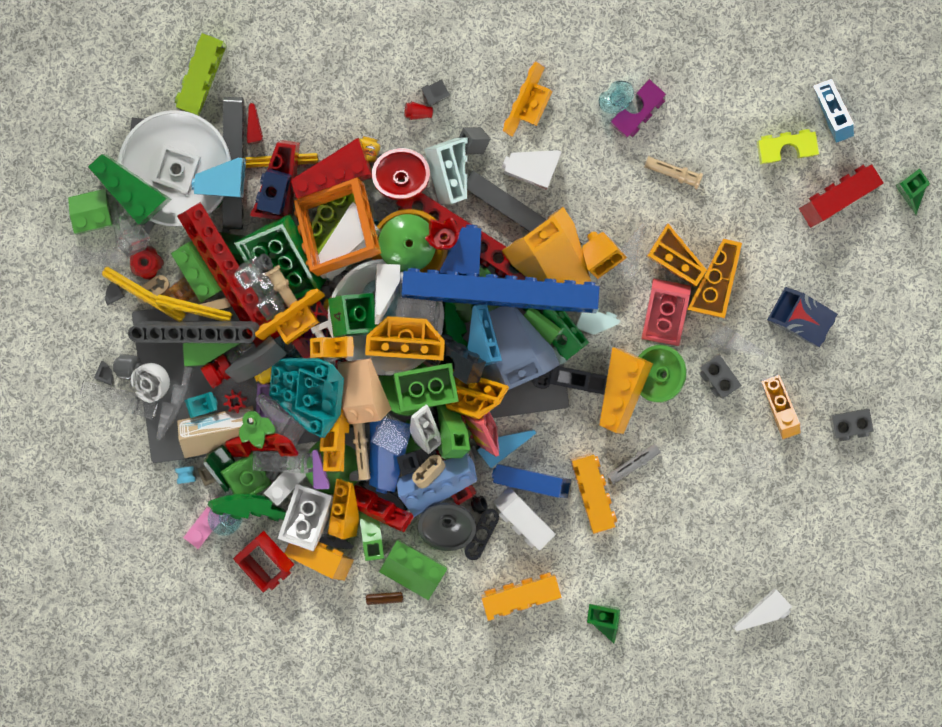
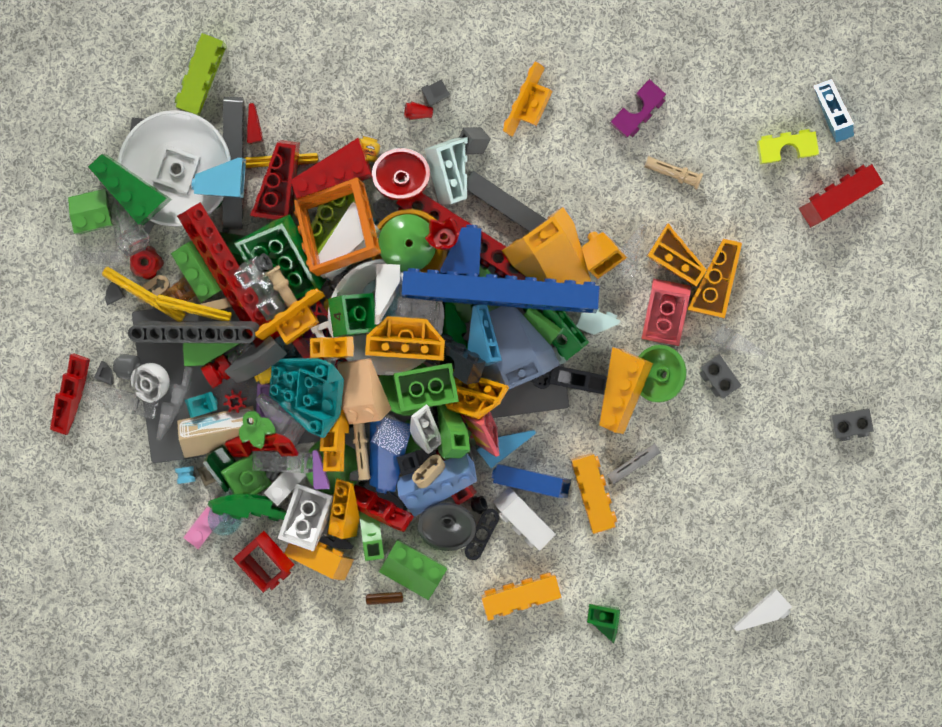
(70, 394): none -> red slope
(281, 183): dark blue brick -> none
(532, 167): white slope -> none
(616, 97): clear light blue dish -> none
(781, 407): light orange slope -> none
(802, 316): dark blue slope -> none
(913, 189): green slope -> none

